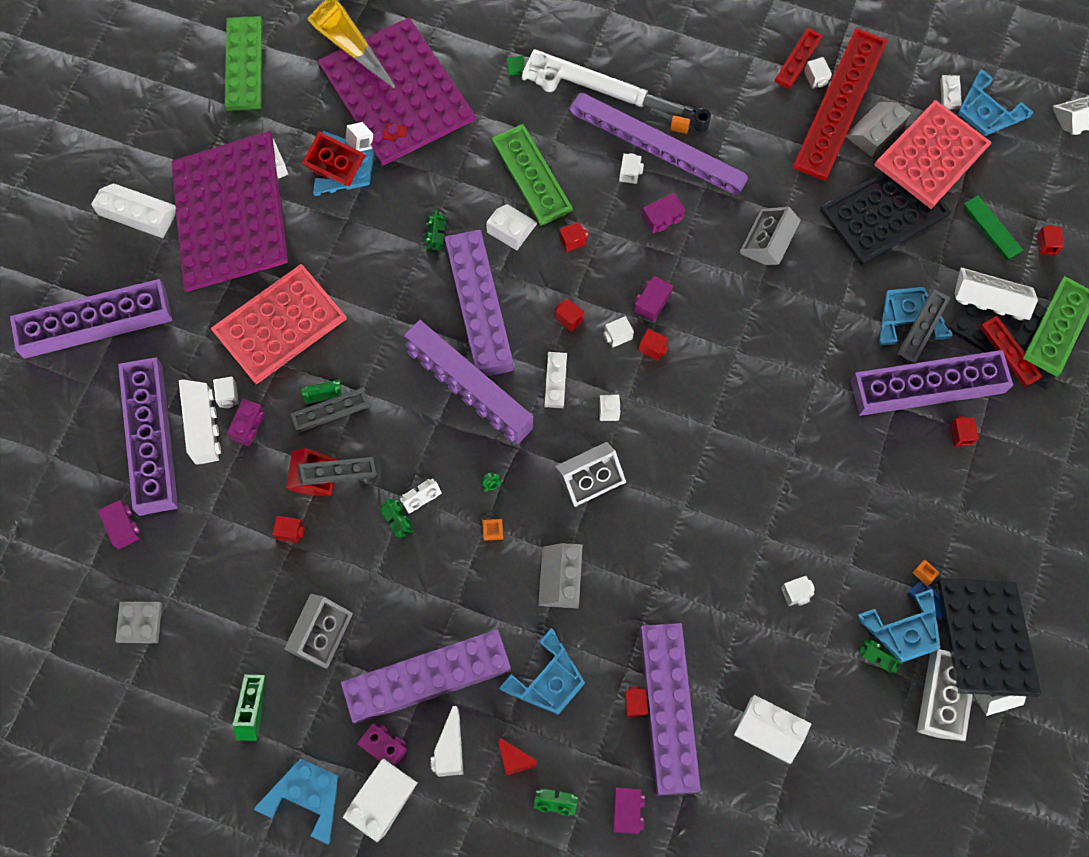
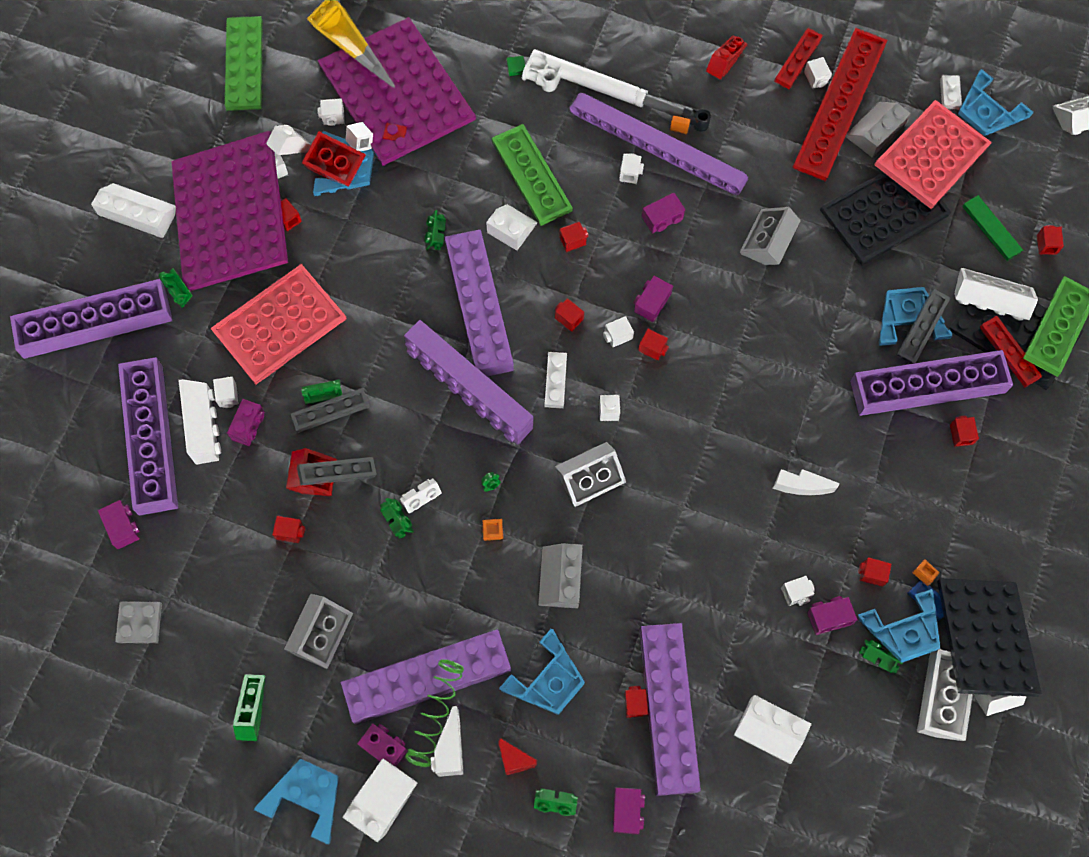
(176, 287): none -> green hinge
(287, 141): none -> white slope
(290, 215): none -> red brick
(331, 112): none -> white brick
(459, 670): none -> bright green piece
(725, 57): none -> red slope
(804, 483): none -> white slope
(831, 615): none -> magenta brick
(874, 571): none -> red brick

